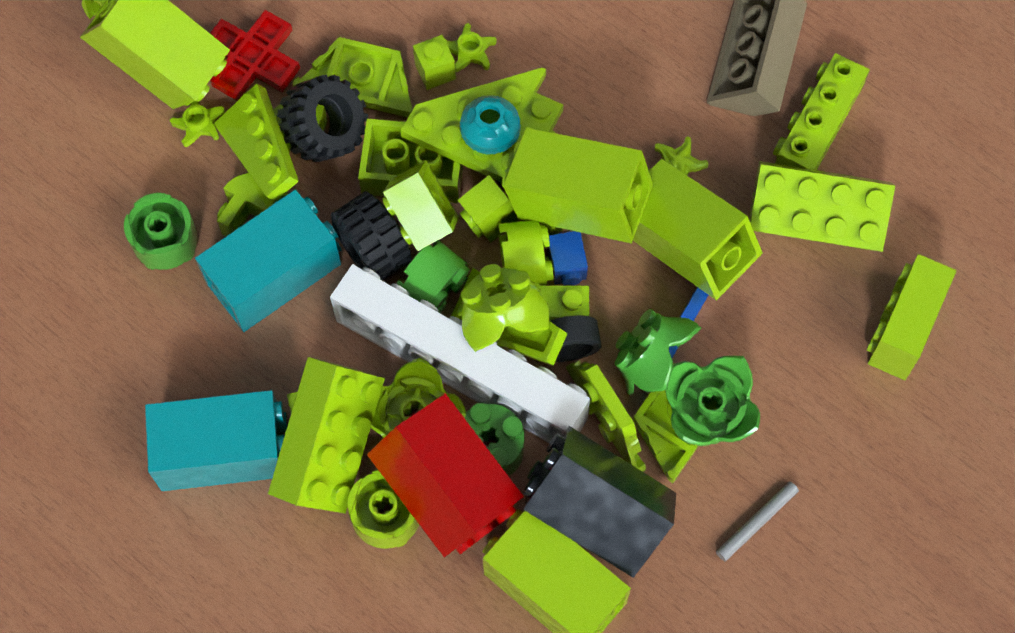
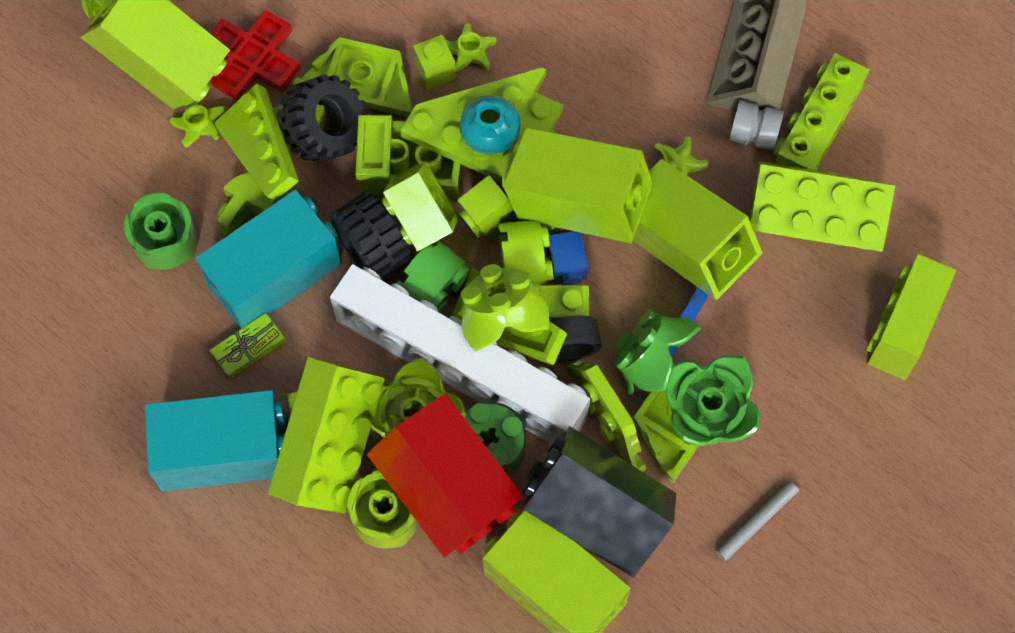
(247, 346): none -> lime tile
(373, 147): none -> lime tile
(756, 125): none -> light grey wheel

